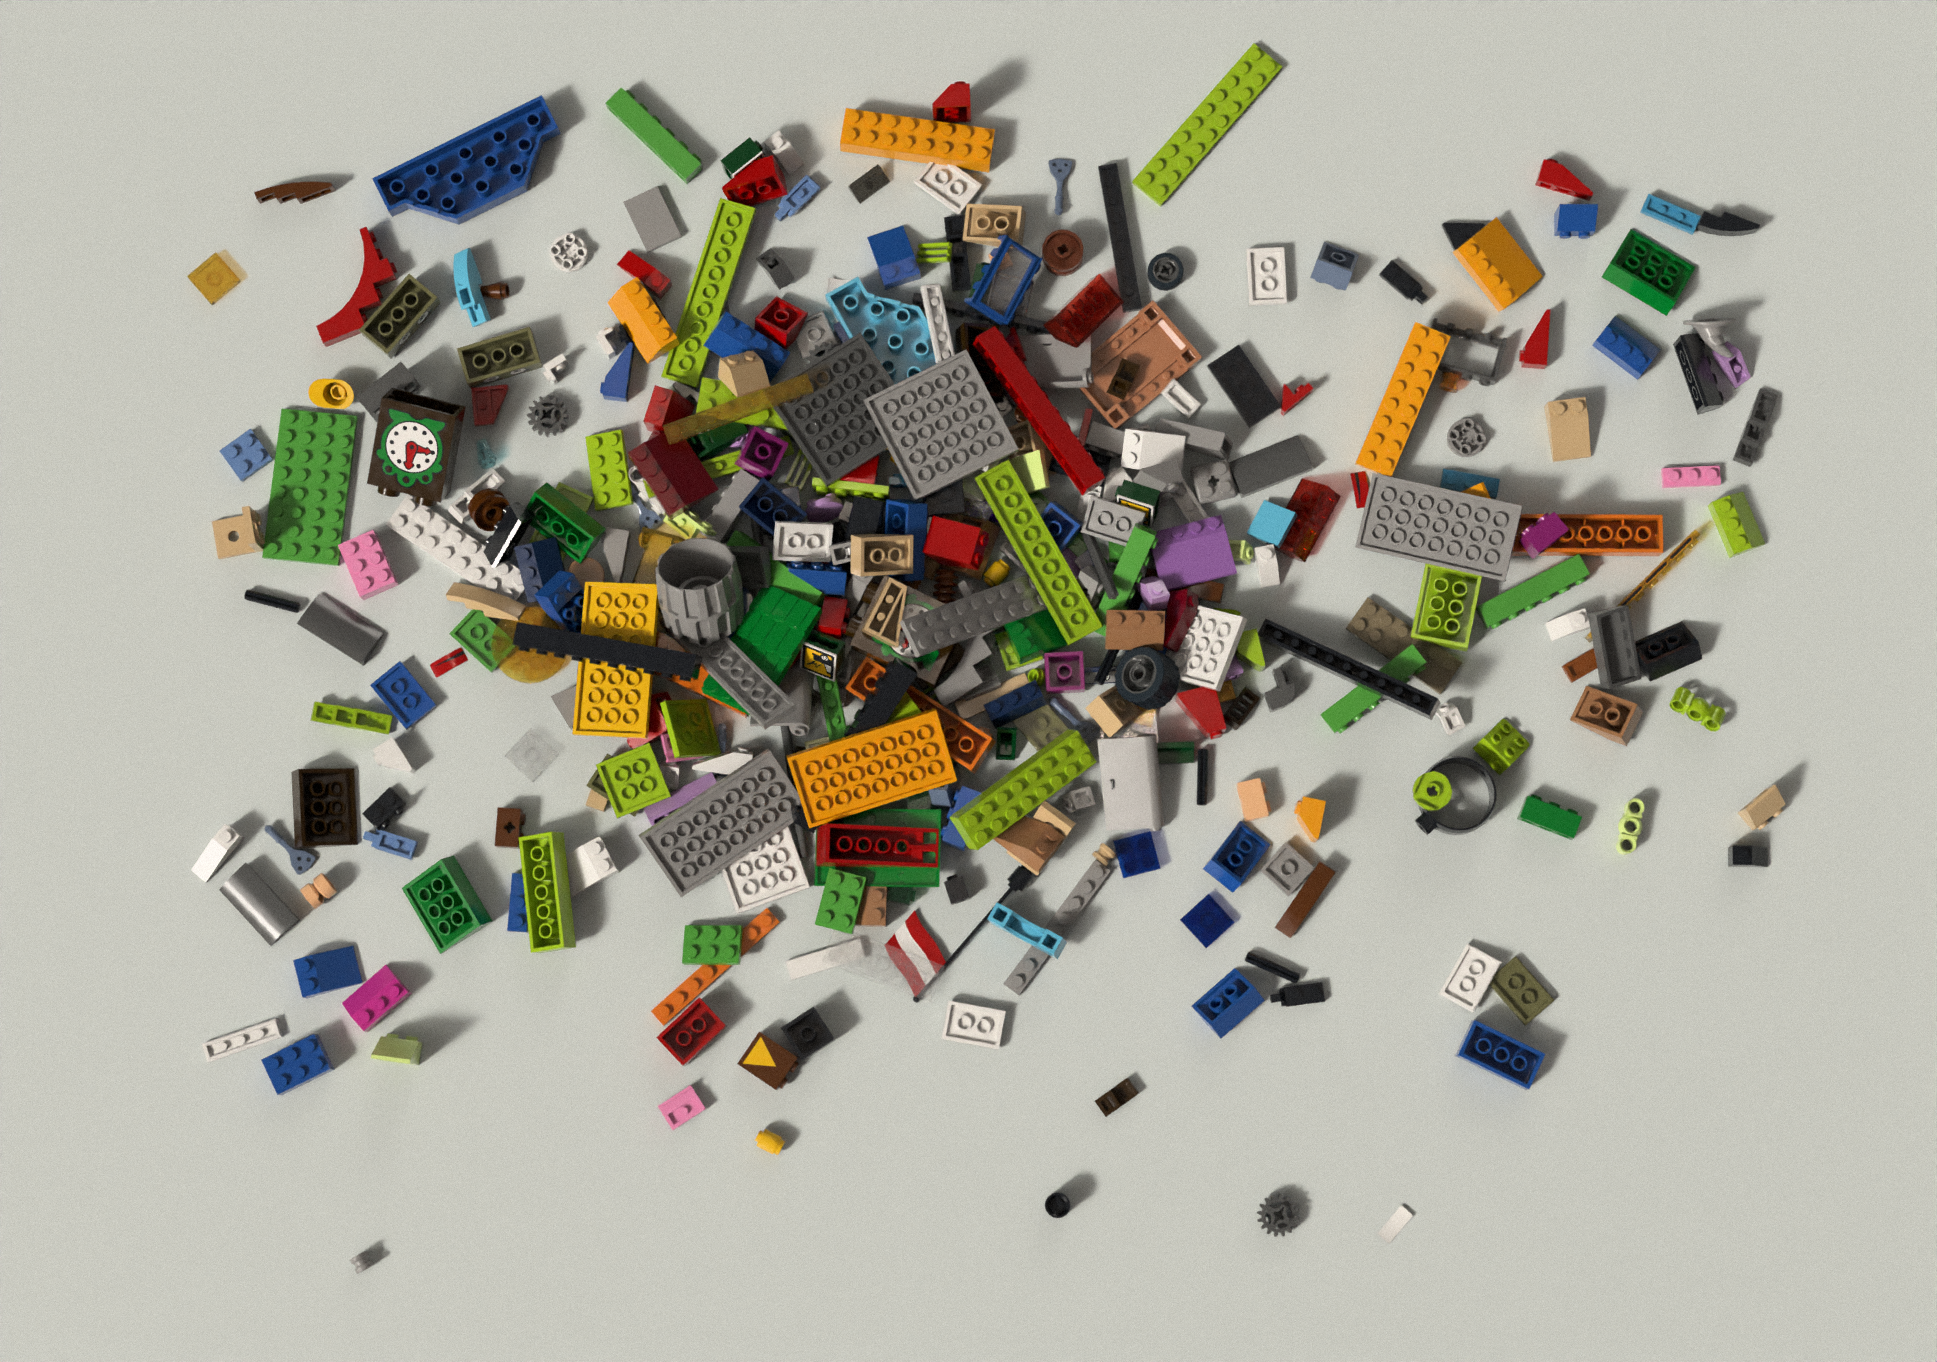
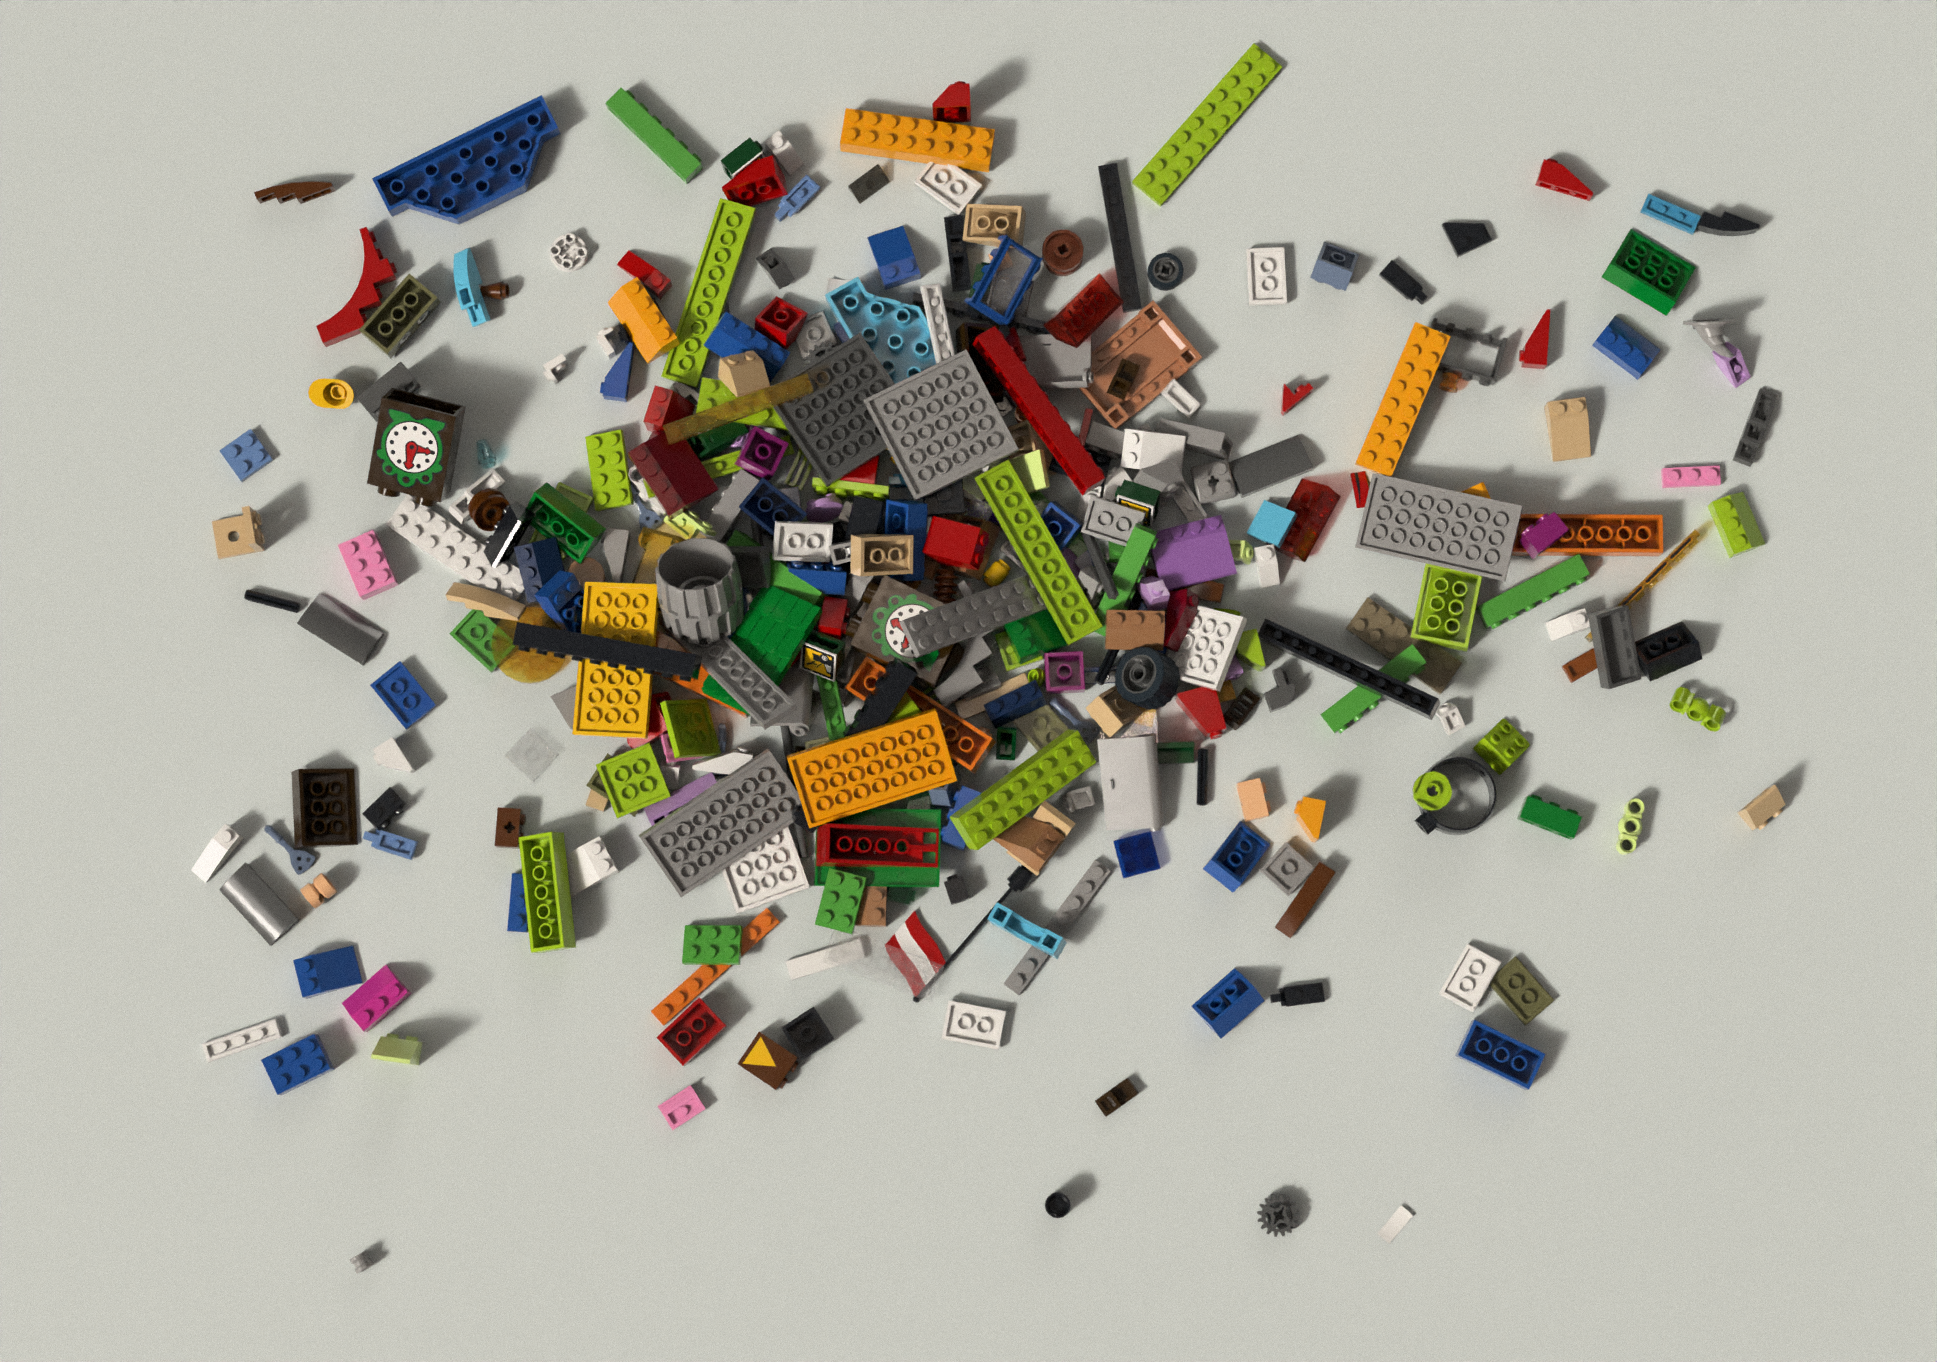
(213, 278): clear yellow tile -> none
(310, 487): bright green plate -> none
(351, 718): lime slope -> none
(446, 904): green slope -> none
(448, 662): red sticker -> none
(487, 403): red wing -> none
(499, 357): olive brick -> none
(542, 421): dark grey gear -> none
(652, 219): light grey tile -> none
(769, 1141): yellow brick -> none
(887, 614): tan wedge -> none
(921, 253): lime tile -> none
(1059, 177): sand blue piece -> none
(1104, 854): tan wheel -> none
(1207, 921): clear blue plate -> none
(1244, 386): black plate -> none
(1272, 967): black axle -> none
(1461, 481): dark azure plate -> none
(1466, 438): light grey tile -> none
(1497, 264): light orange slope -> none
(1575, 220): blue slope -> none
(1607, 715): medium nougat slope -> none
(1697, 373): black slope -> none
(1747, 856): black slope -> none

